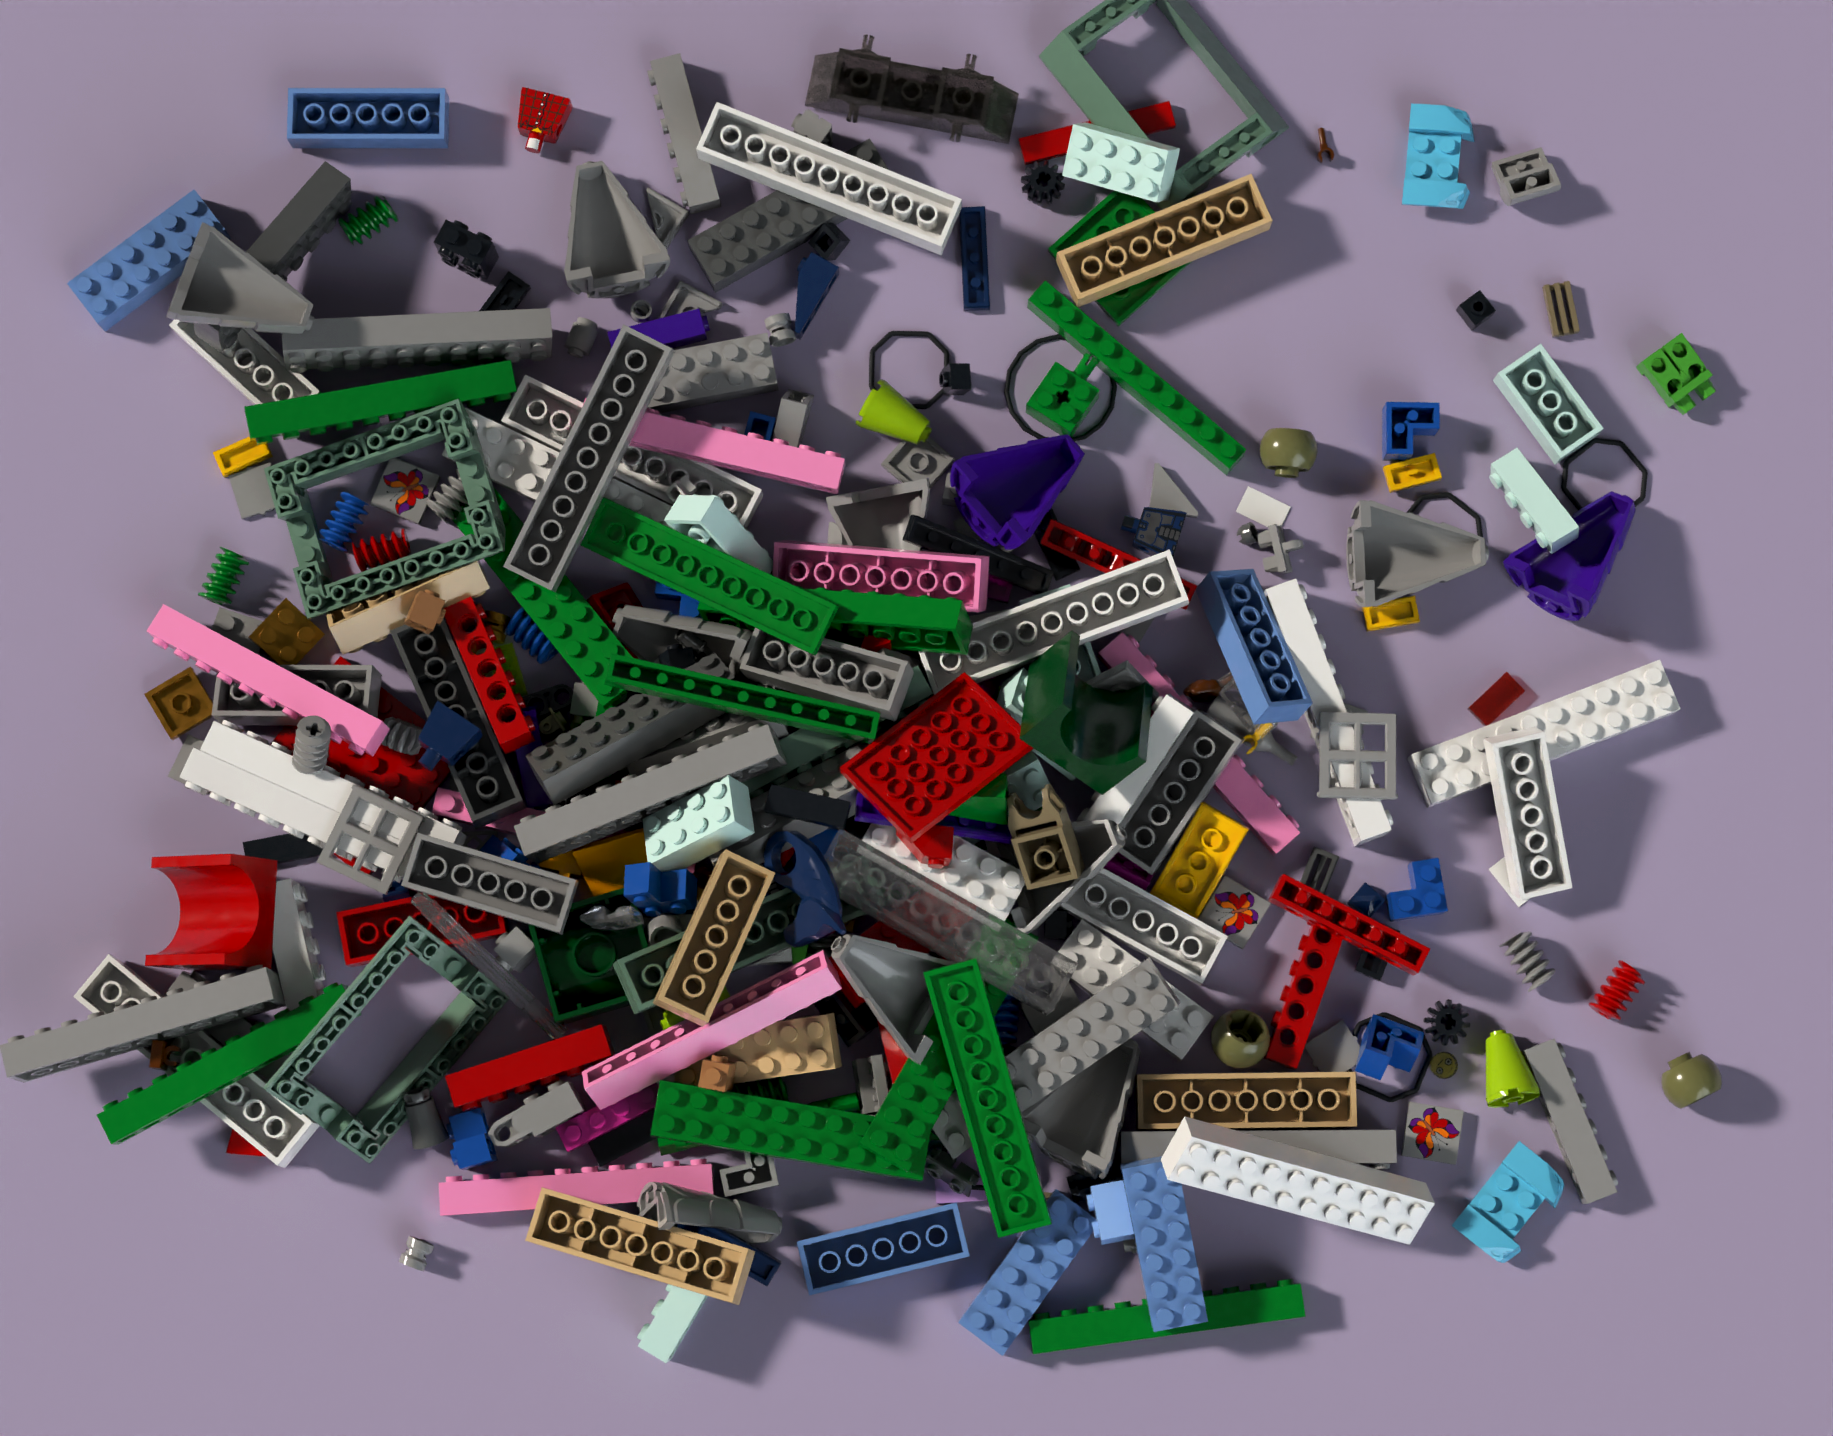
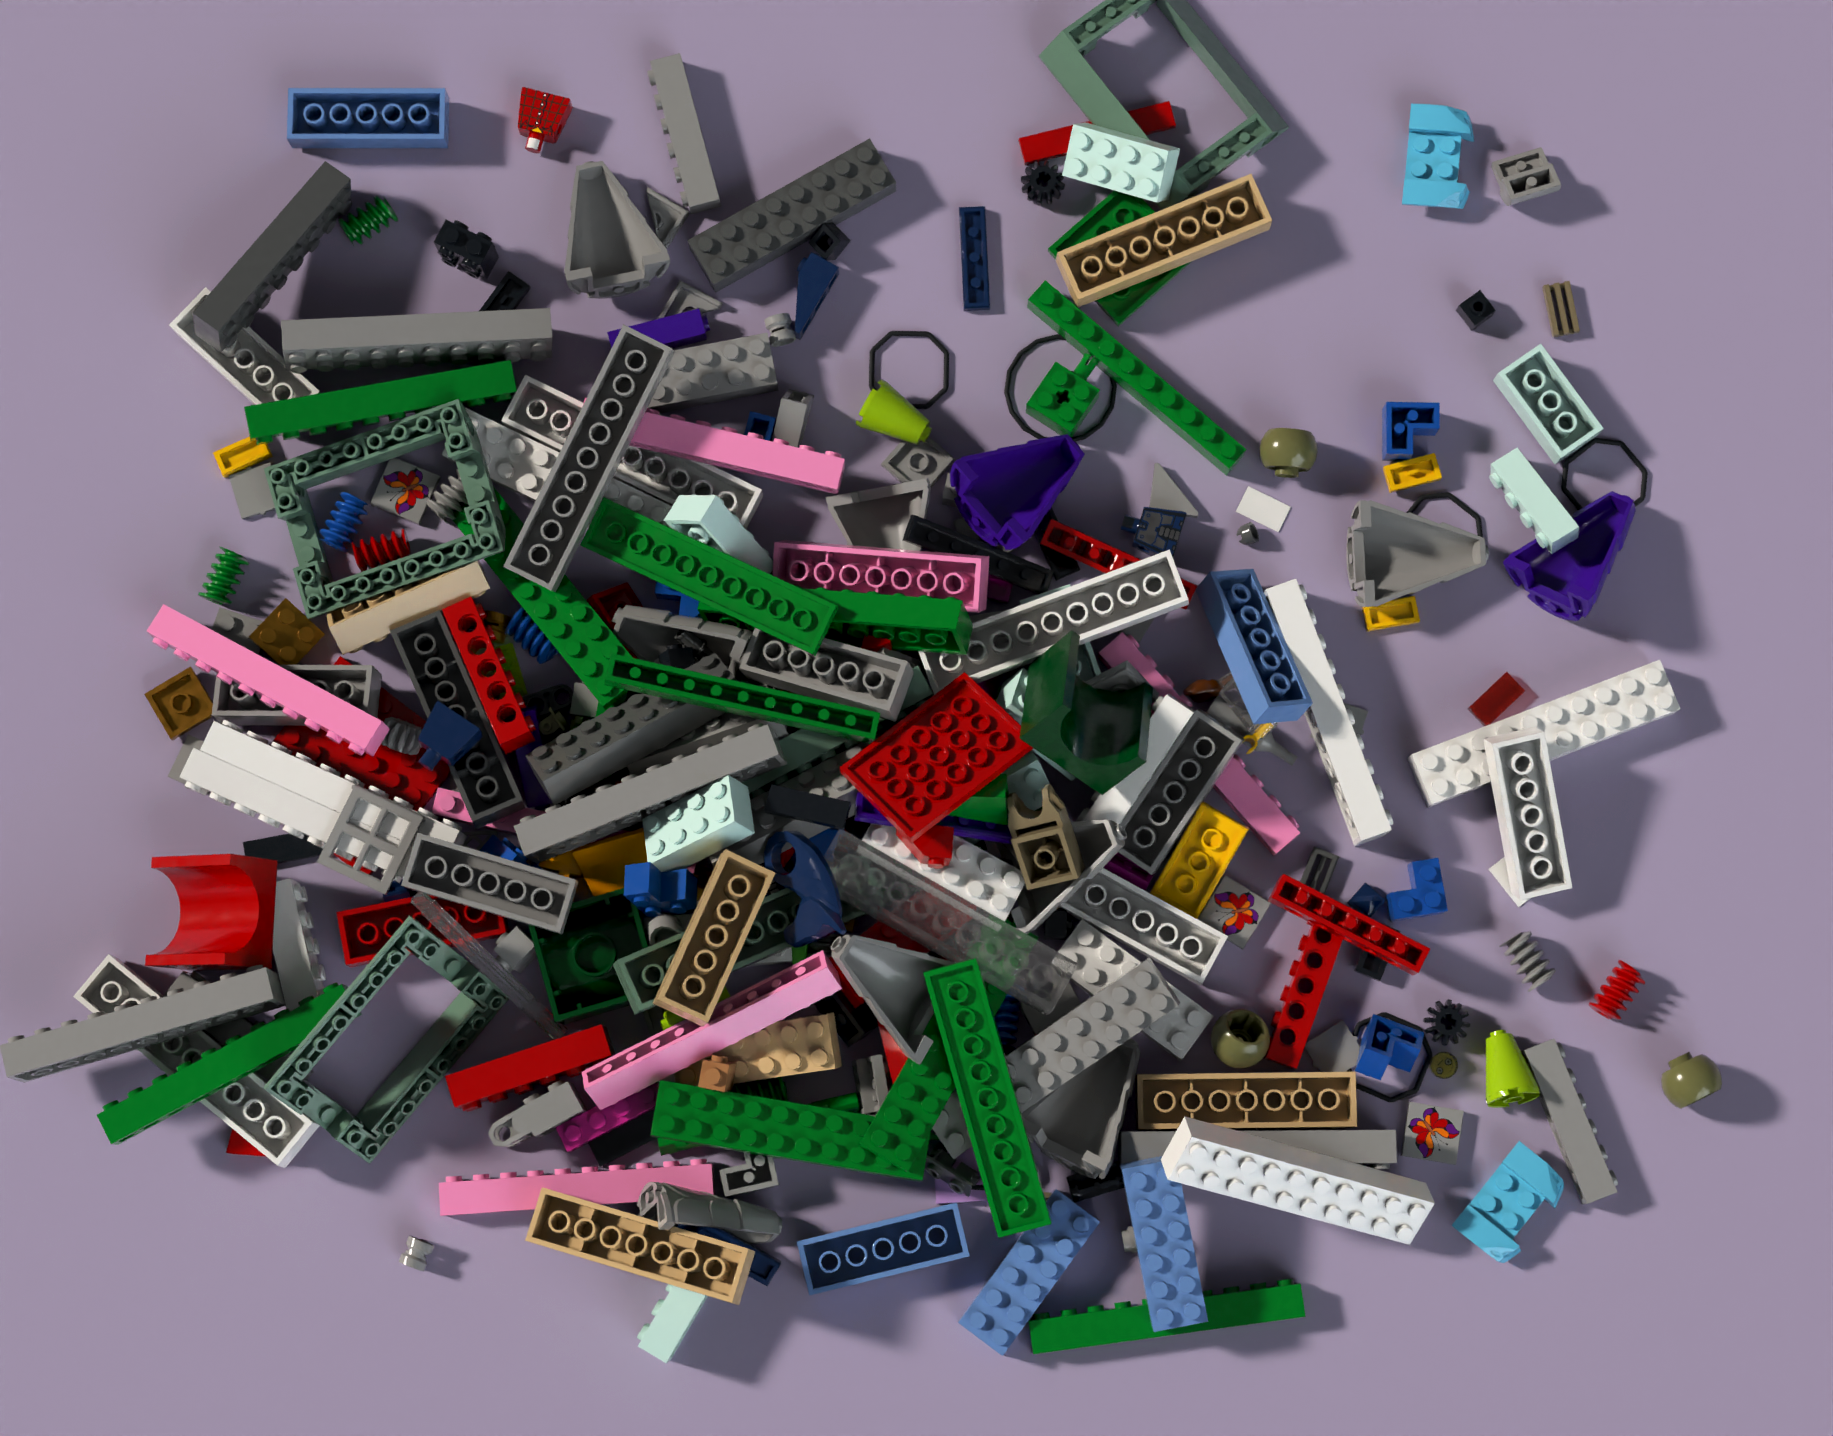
(143, 262): medium blue brick -> none
(160, 1055): reddish brown tile -> none
(235, 290): light grey cone -> none
(311, 745): light grey piece -> none
(424, 1118): dark grey plant -> none
(425, 611): medium nougat brick -> none
(472, 1142): blue brick -> none
(581, 337): light grey brick -> none
(604, 919): clear slope -> none
(643, 308): light grey hinge -> none
(680, 487): white piece -> none
(812, 127): light grey brick -> none
(829, 178): white brick -> none
(835, 535): light grey tile -> none
(912, 95): clear smoke piece -> none
(955, 379): black plate -> none
(1111, 1212): light blue brick -> none
(1280, 561): light grey hips -> none
(1323, 146): reddish brown hand -> none
(1357, 755): light grey window -> none
(1676, 372): bright green hips -> none

